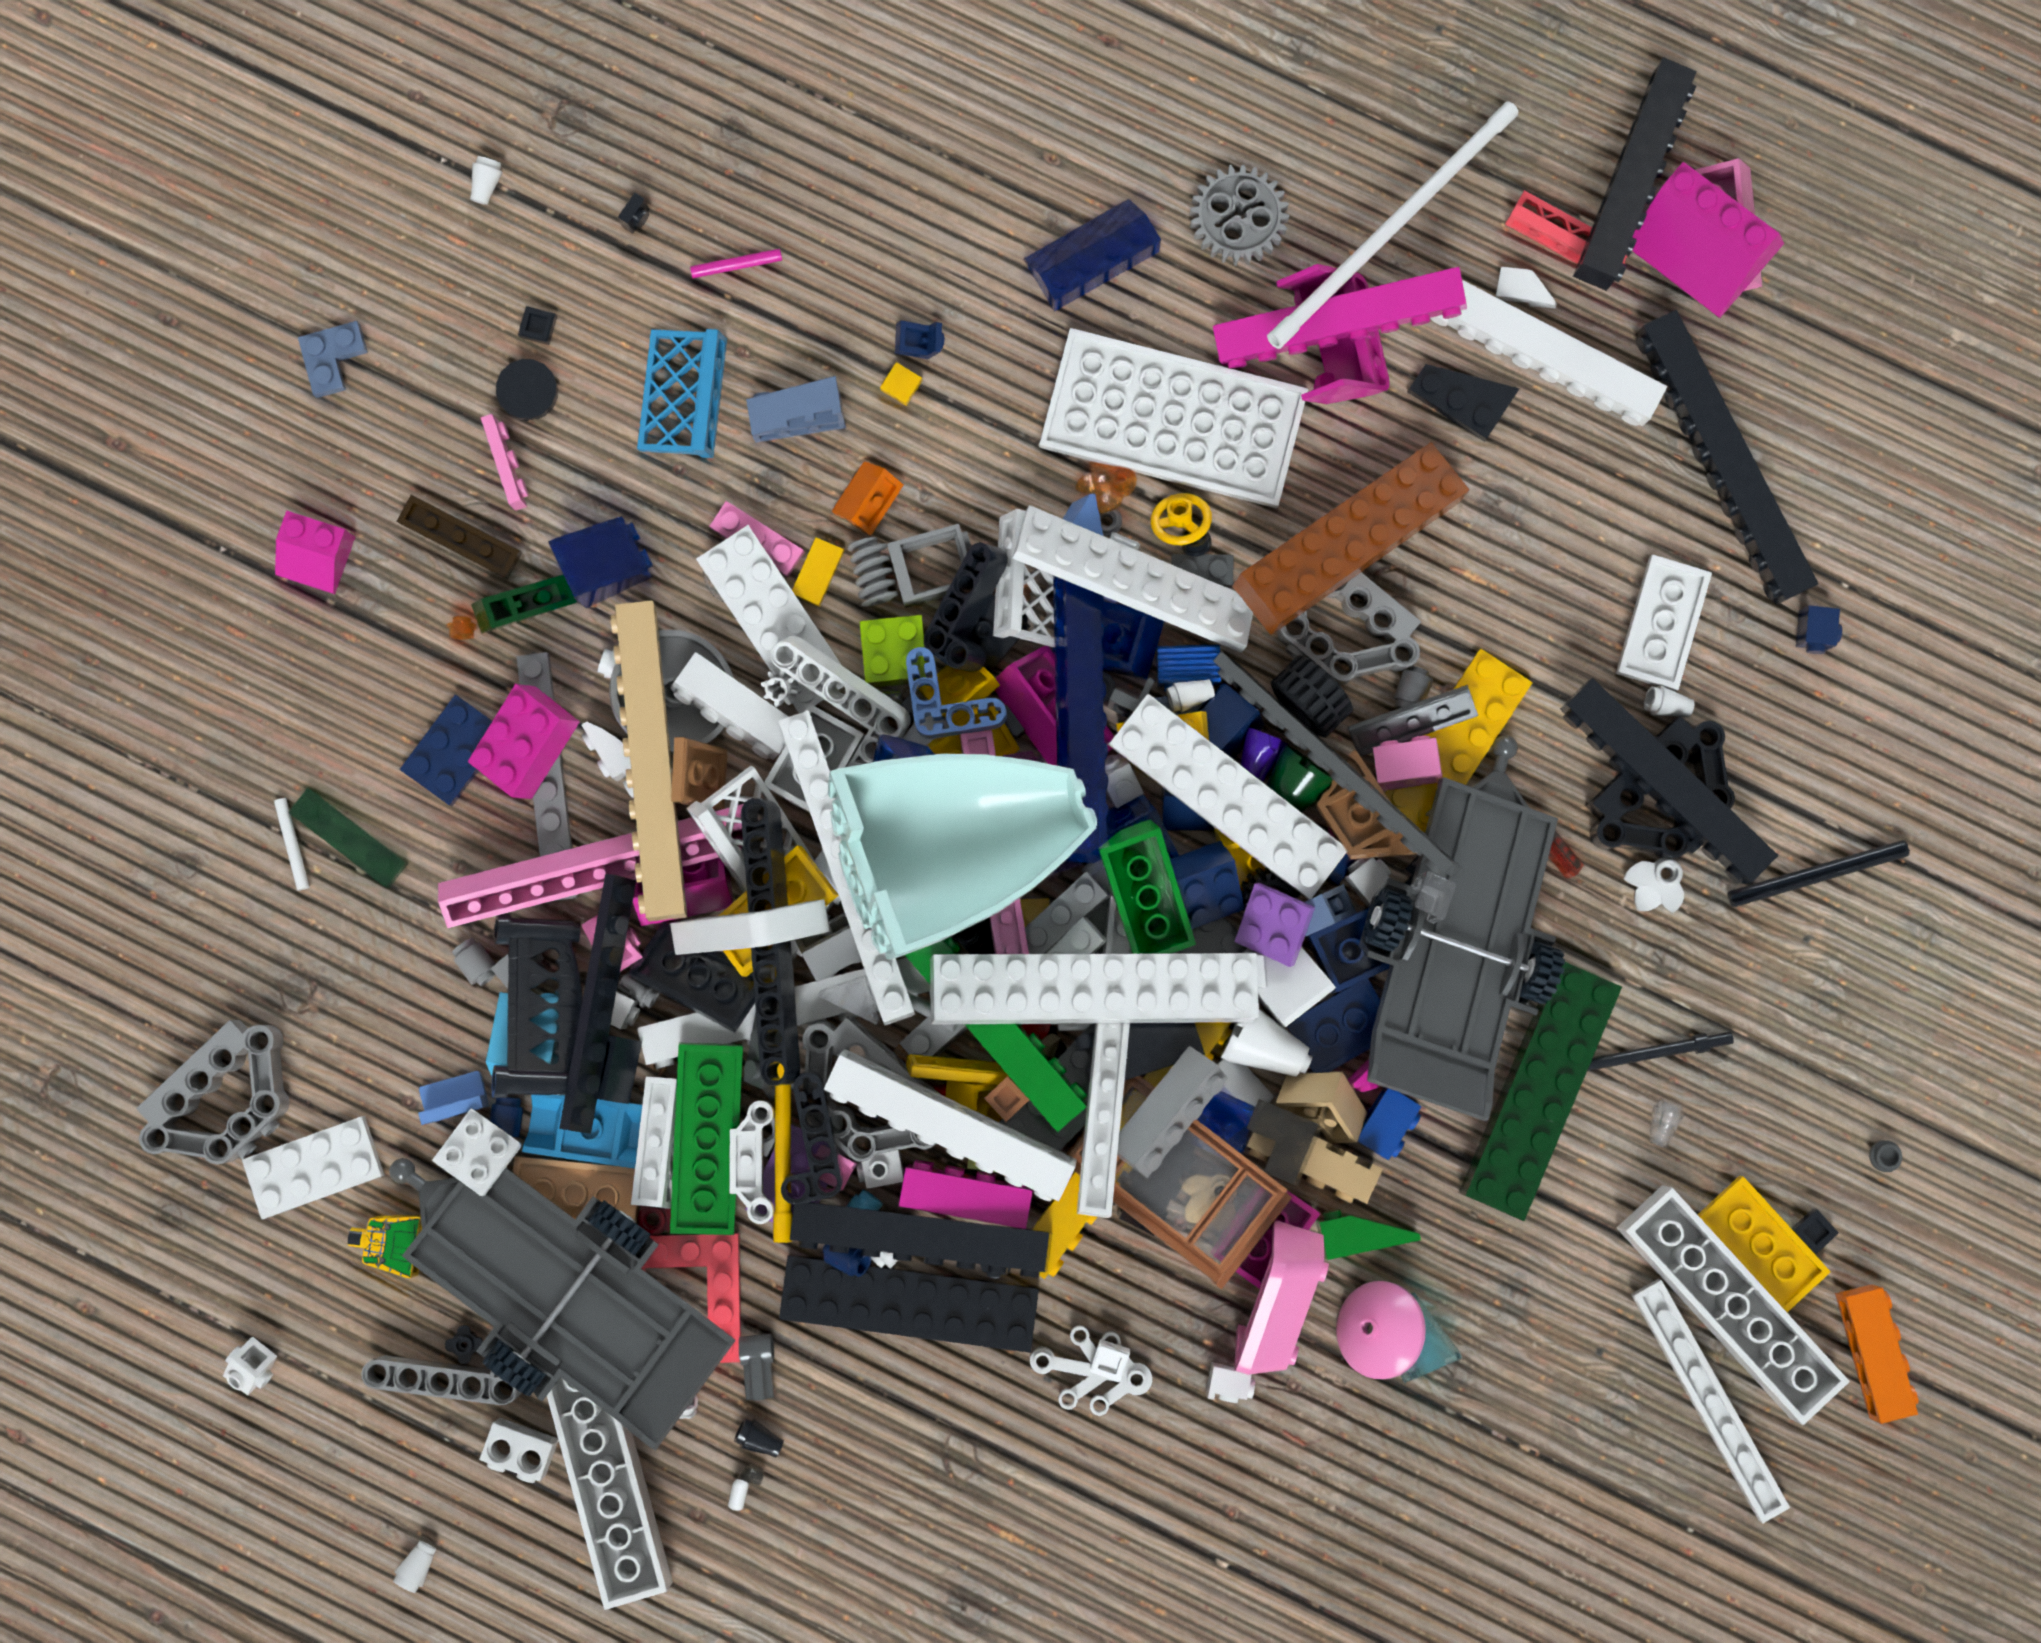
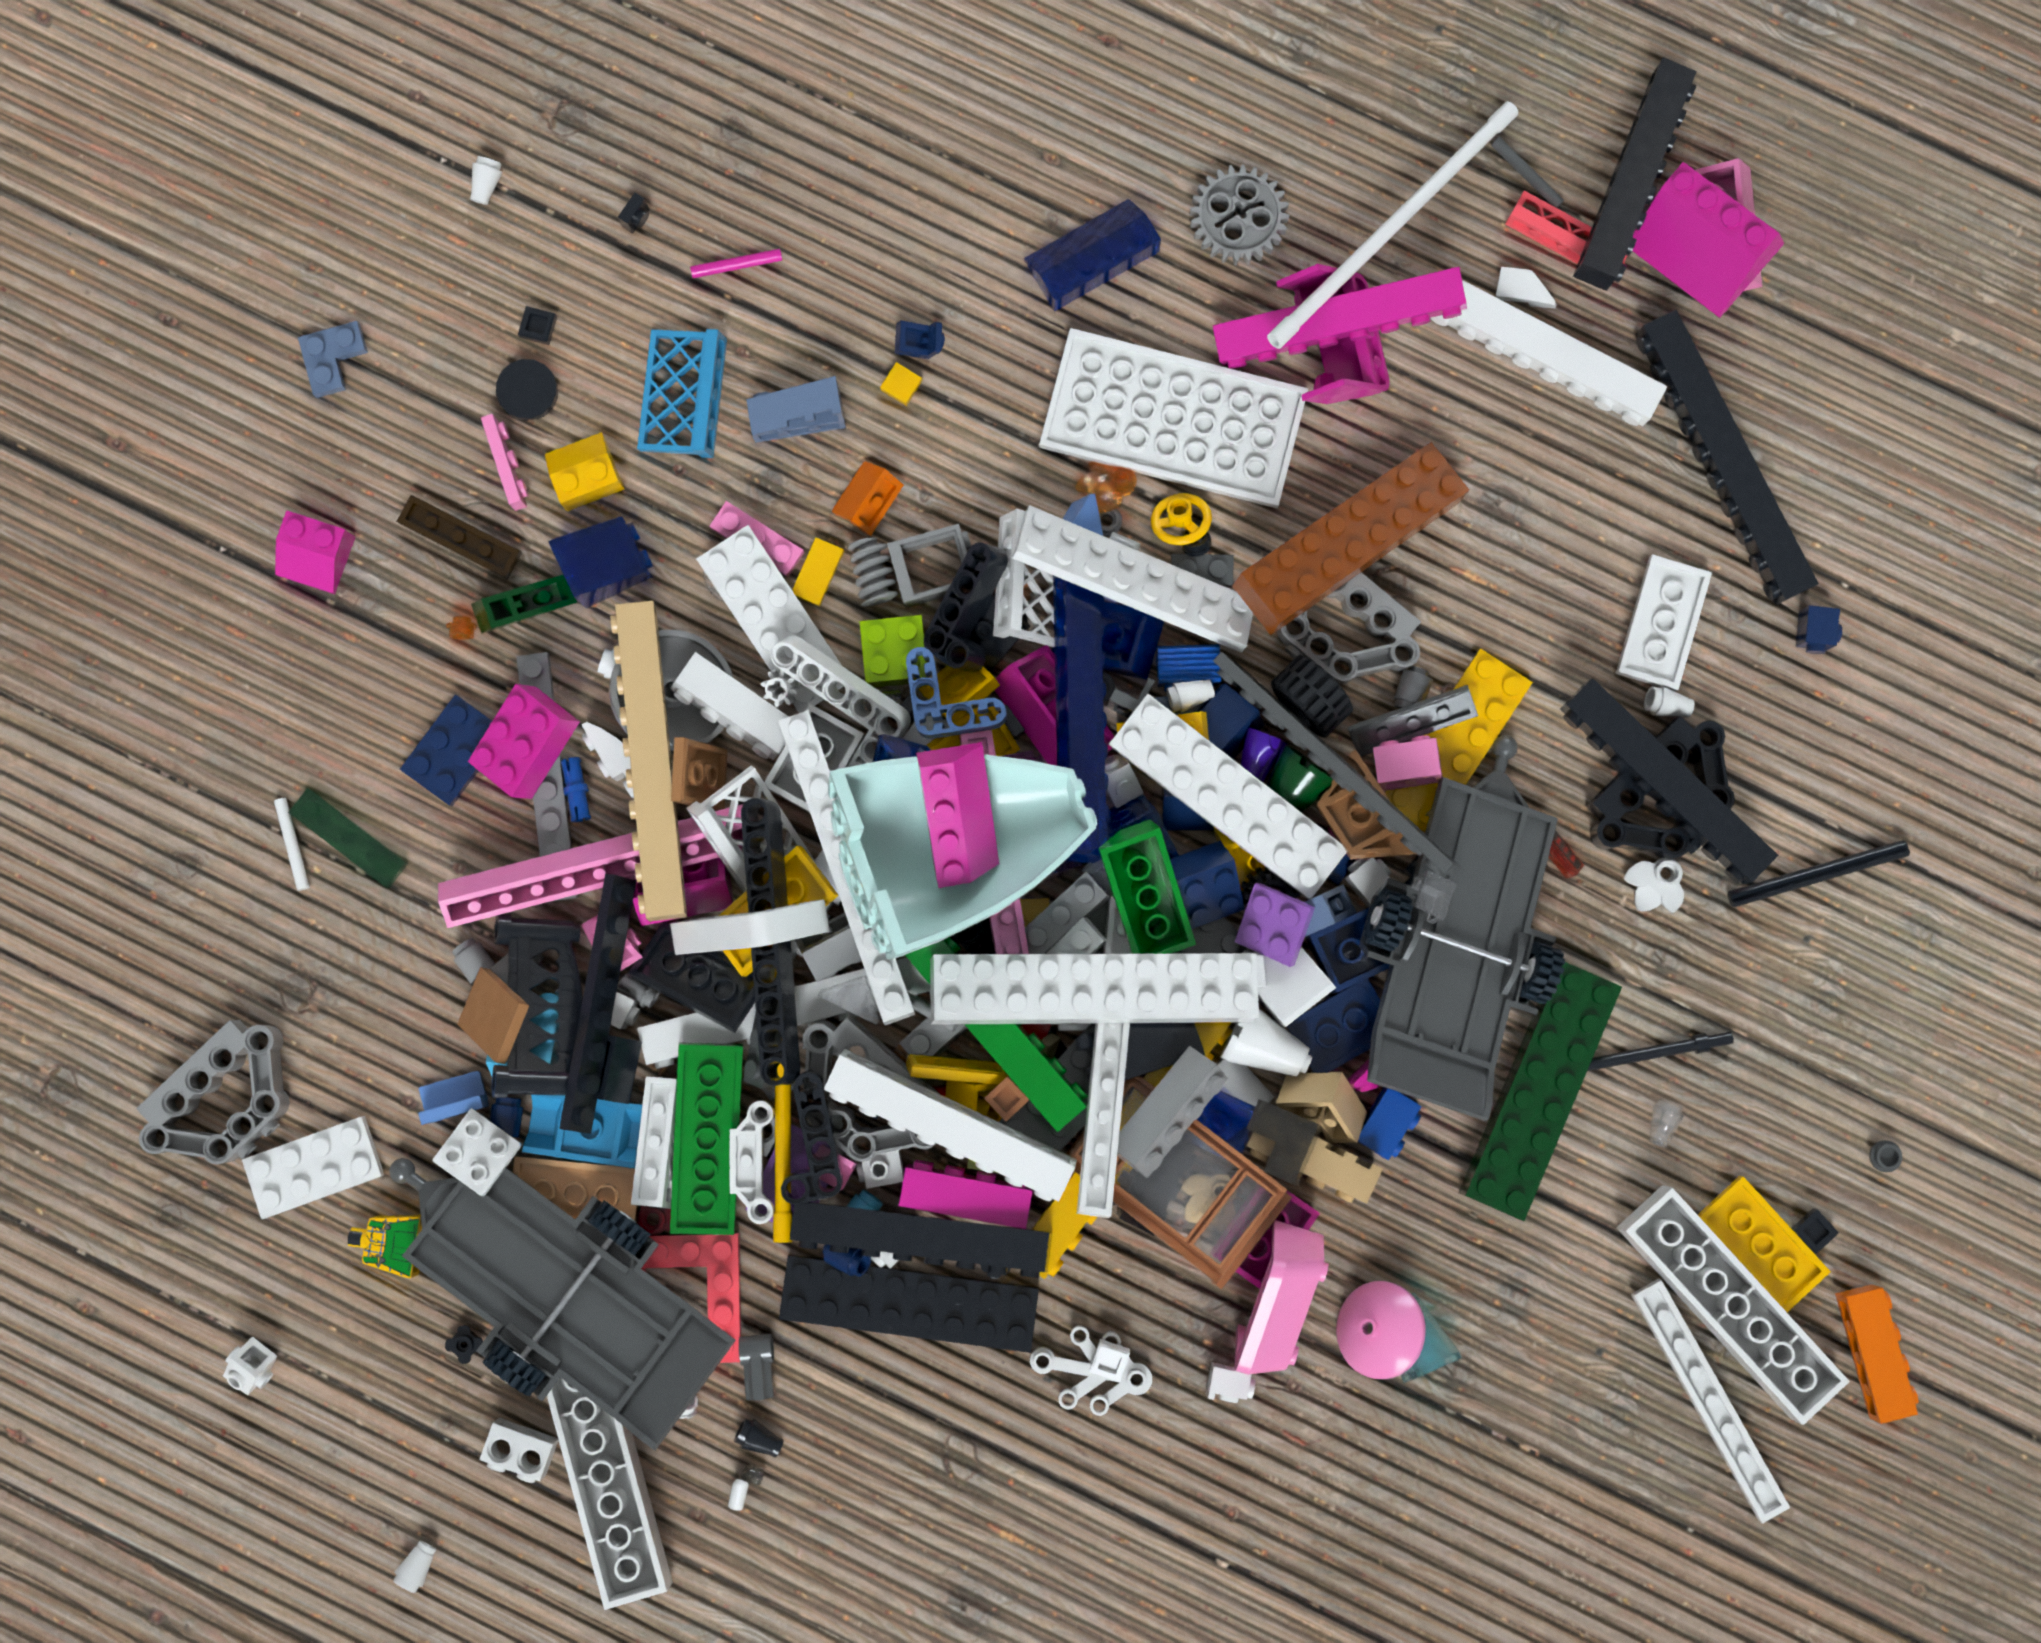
(427, 1380): light grey beam -> none
(493, 1015): none -> medium nougat tile
(575, 789): none -> blue pin
(583, 472): none -> yellow slope
(958, 813): none -> dark pink slope
(1353, 1234): green slope -> none
(1464, 399): black wing -> none
(1527, 173): none -> dark grey bar

